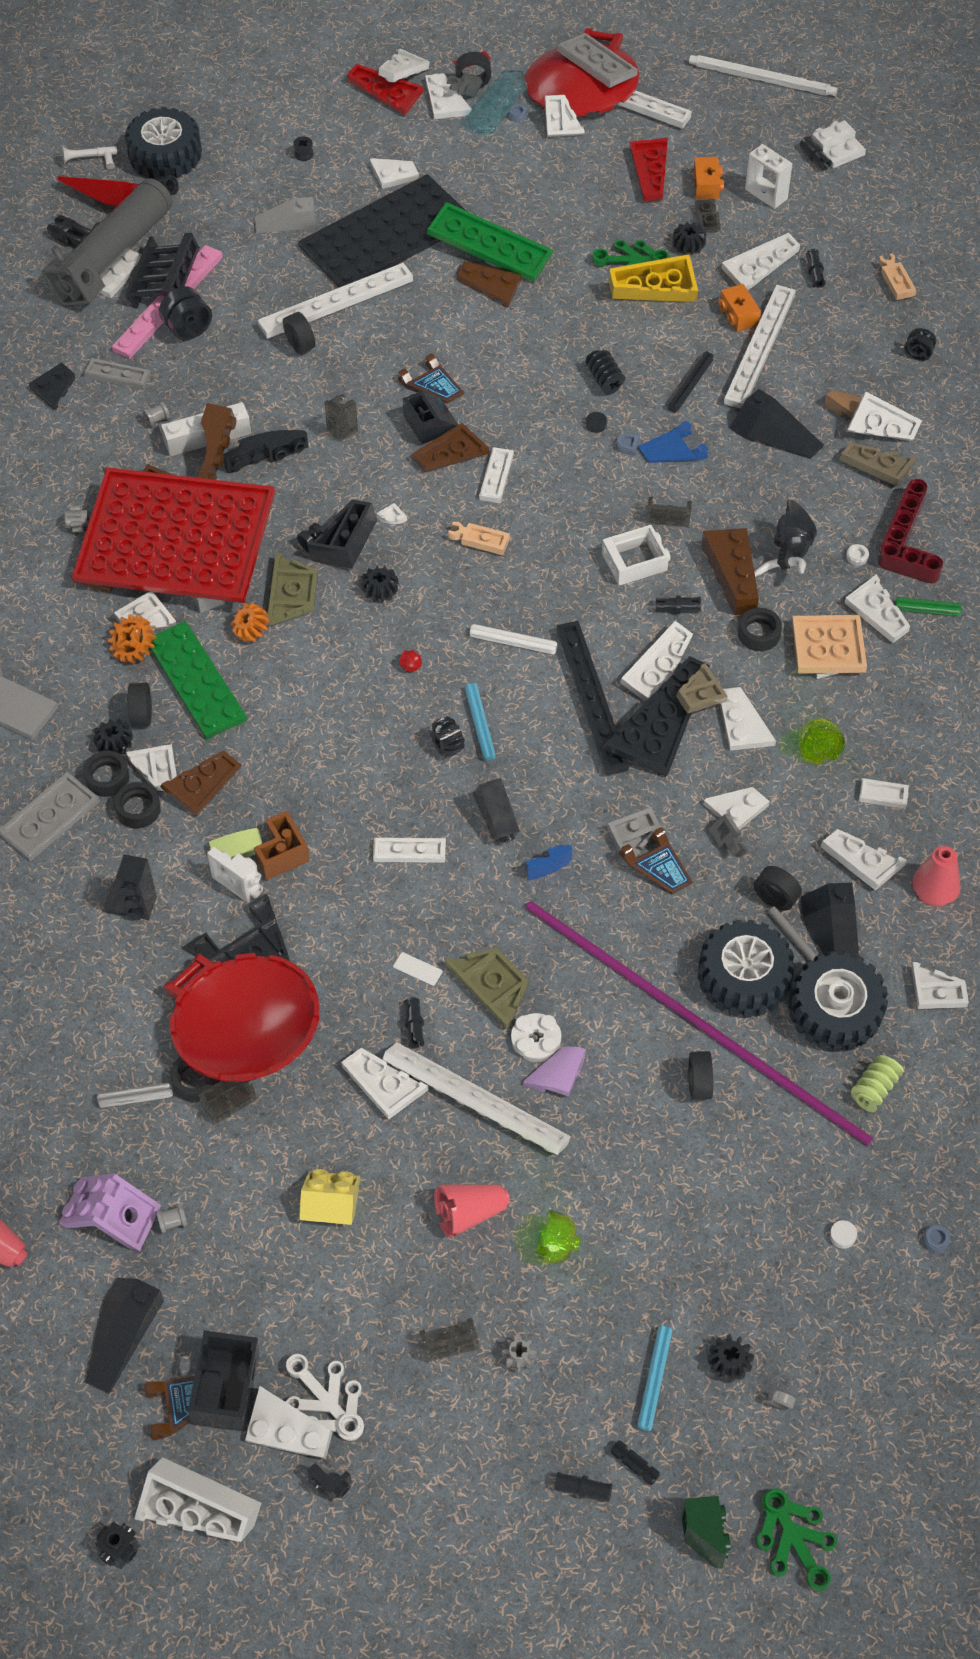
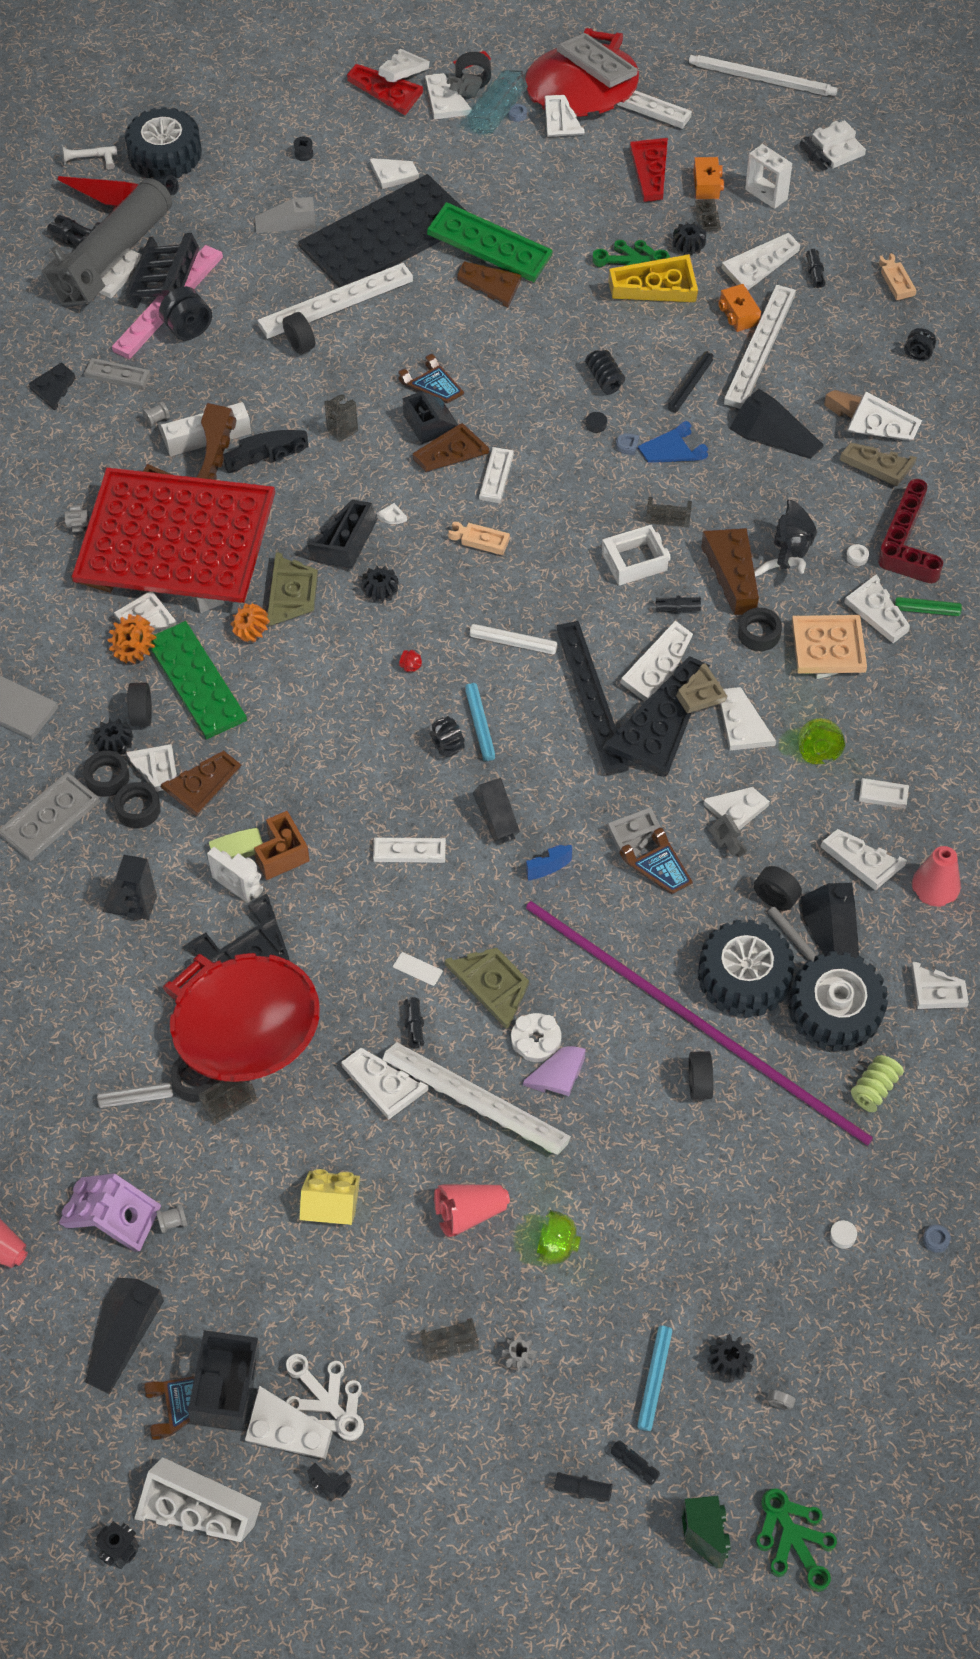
(305, 536): black wheel -> none

